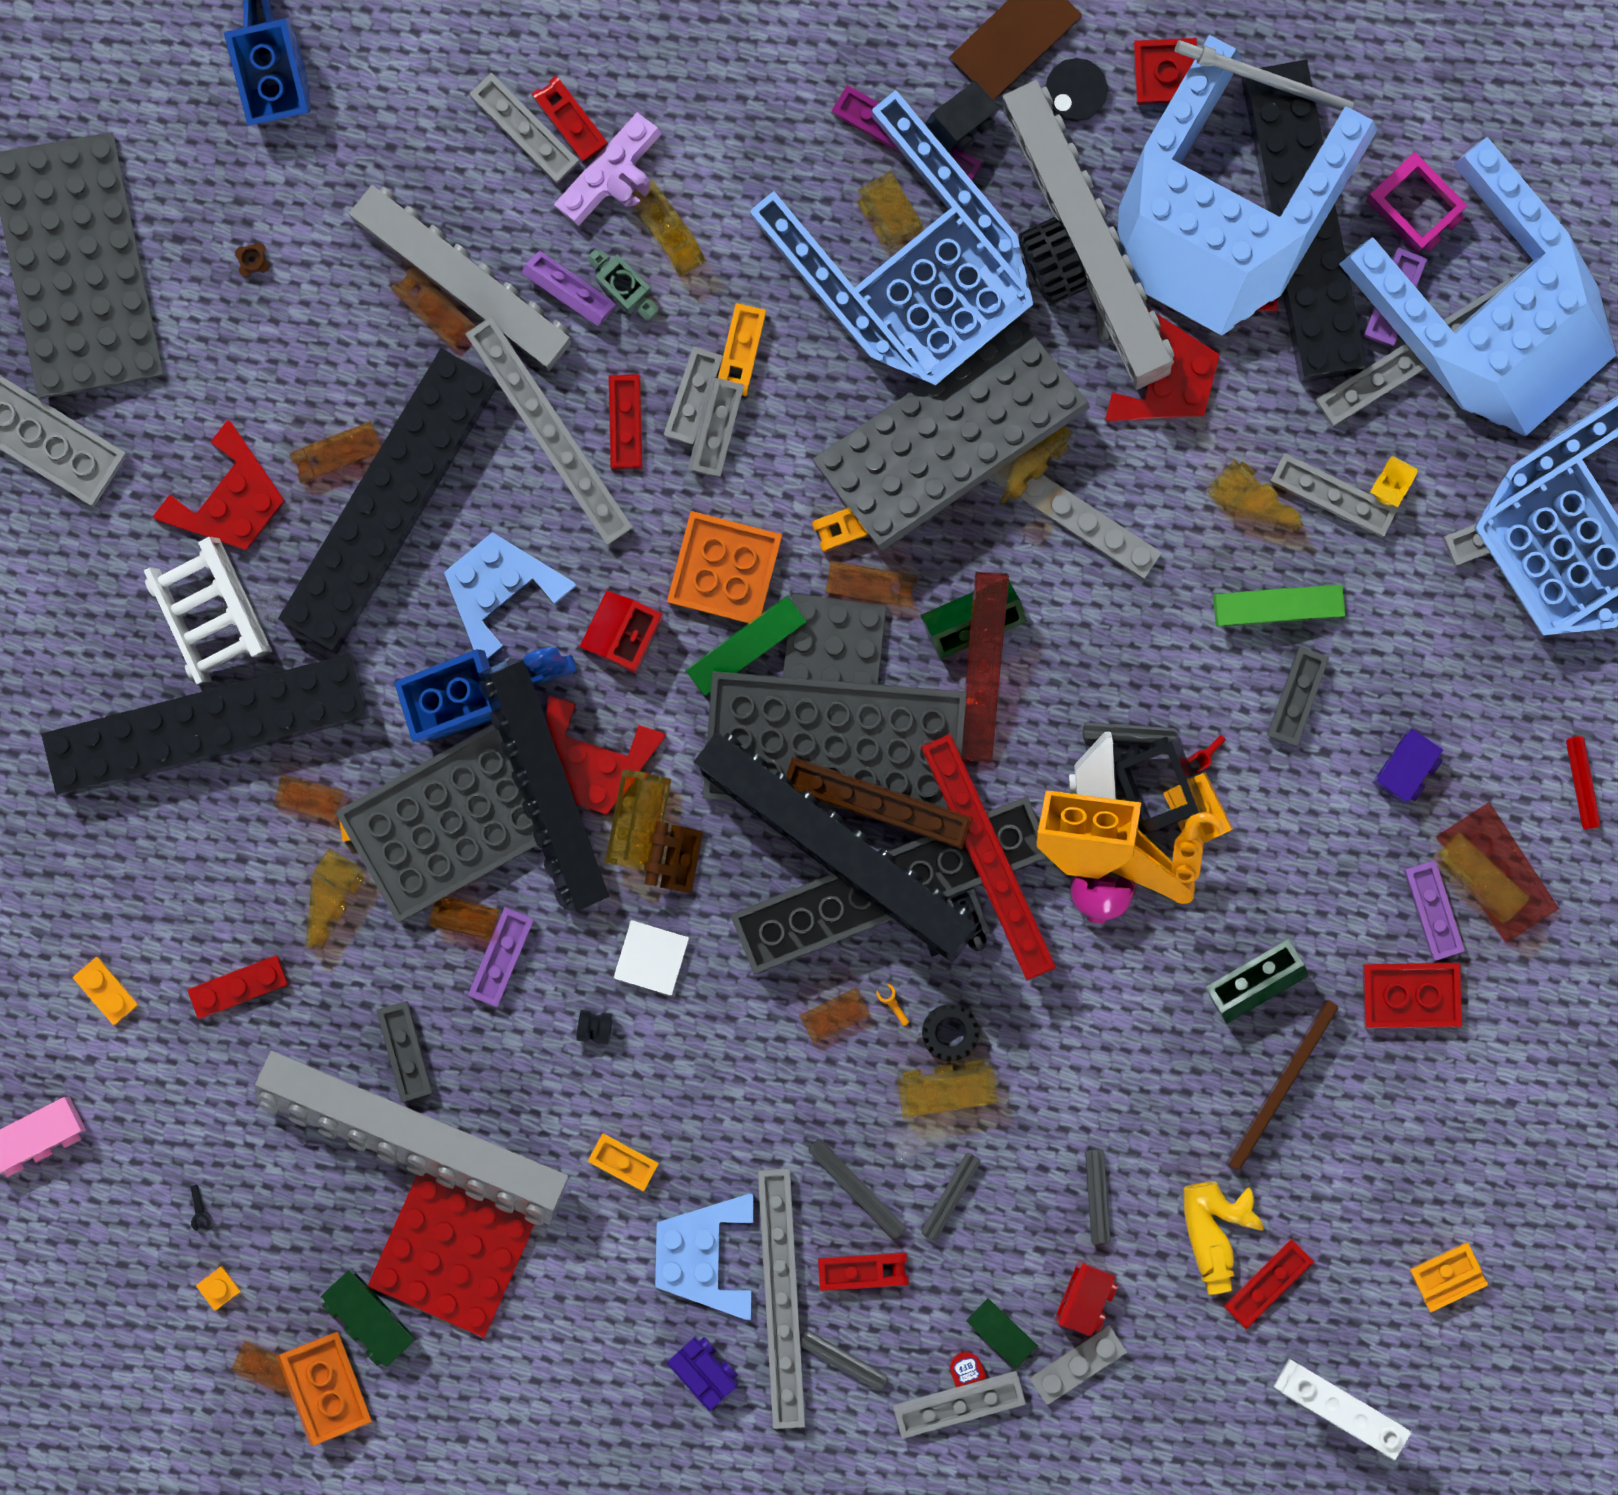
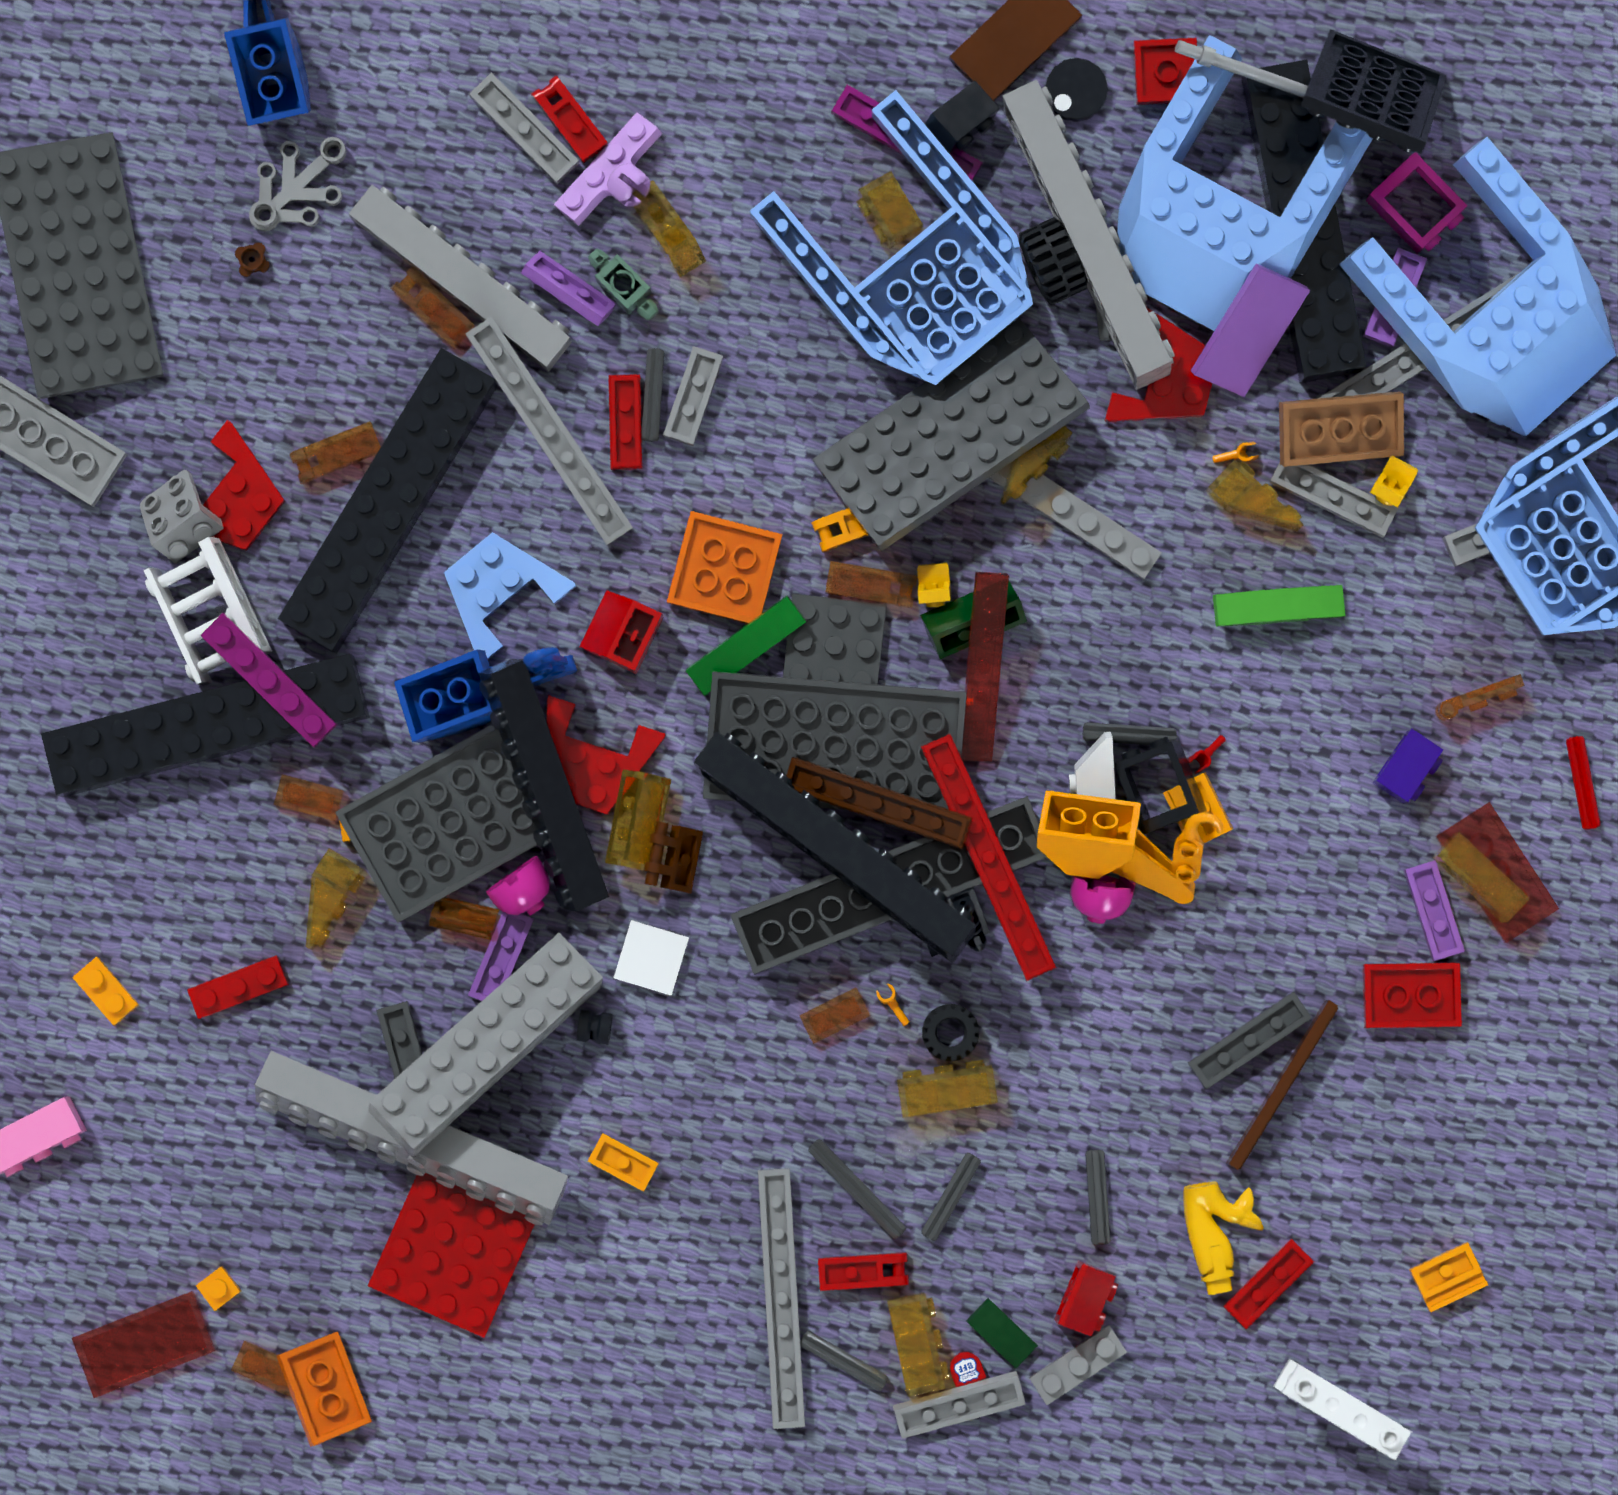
(143, 1344): none -> clear red tile
(177, 517): none -> light grey bracket
(199, 1208): black hand -> none
(268, 680): none -> magenta plate
(294, 188): none -> light grey plant
(367, 1318): dark green brick -> none
(485, 1045): none -> light grey brick
(521, 889): none -> dark pink cylinder
(652, 394): none -> dark grey axle
(690, 1255): light blue wing -> none
(703, 1372): dark purple brick -> none
(715, 426): light grey plate -> none
(742, 344): light orange plate -> none
(918, 1343): none -> clear yellow brick
(934, 584): none -> yellow bracket
(1239, 453): none -> light orange hand
(1249, 1040): none -> dark grey plate
(1250, 330): none -> medium lavender tile
(1257, 981): dark green brick -> none
(1297, 696): dark grey plate -> none
(1341, 428): none -> medium nougat plate
(1374, 92): none -> black plate
(1478, 698): none -> clear orange plate

